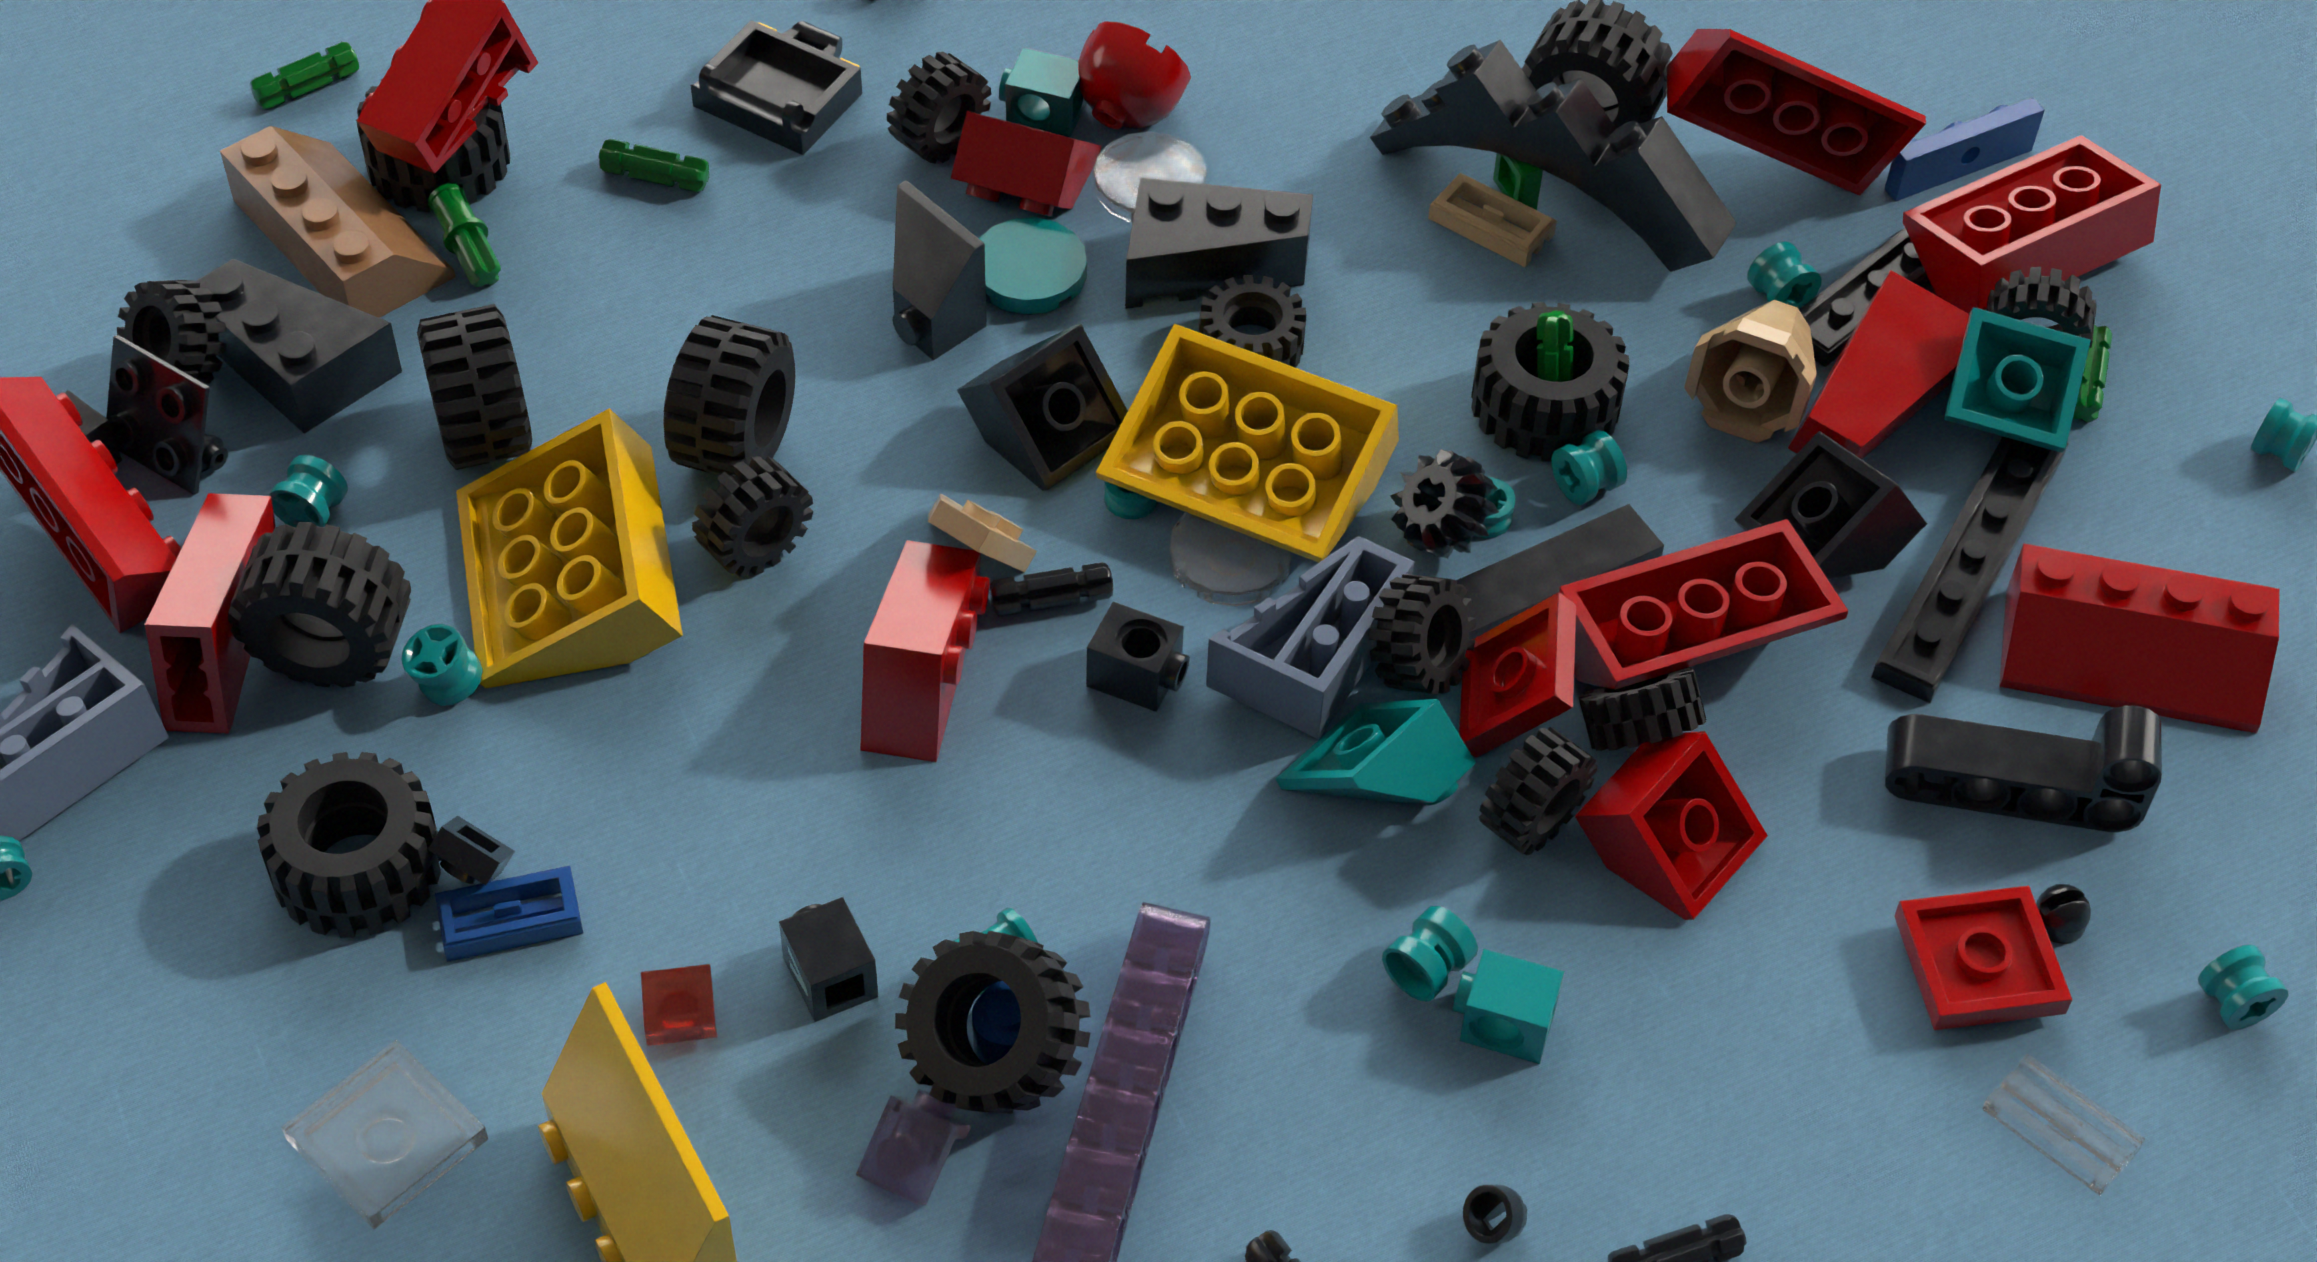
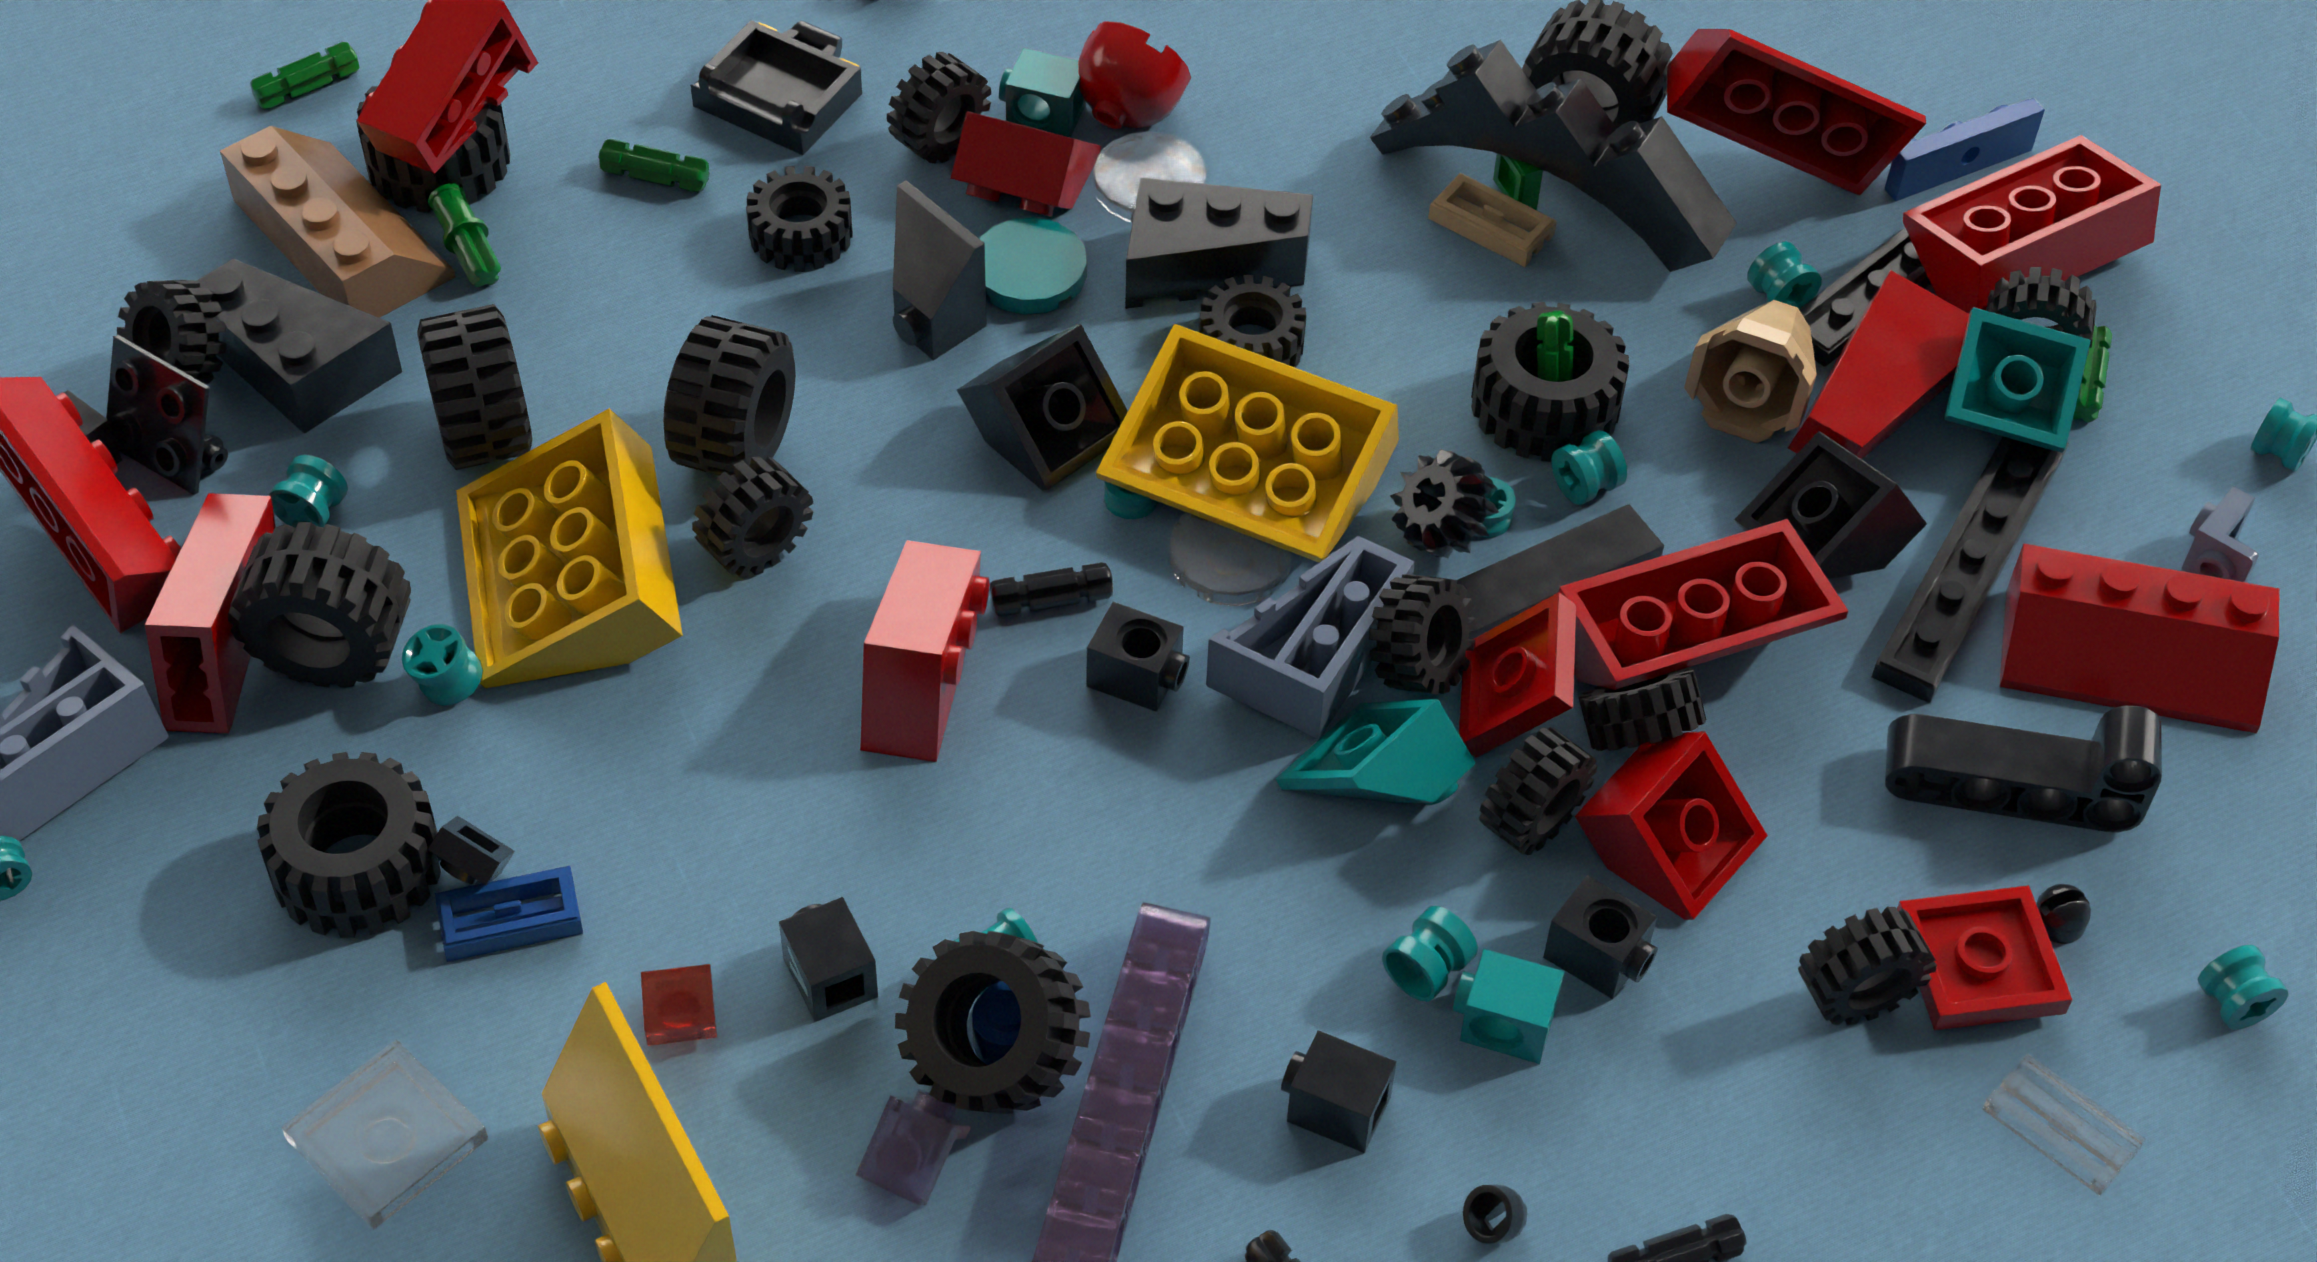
(799, 241): none -> black tyre
(982, 531): tan wing -> none
(1338, 1090): none -> black brick
(1601, 913): none -> black brick
(1867, 966): none -> black tyre
(2215, 545): none -> sand blue bracket

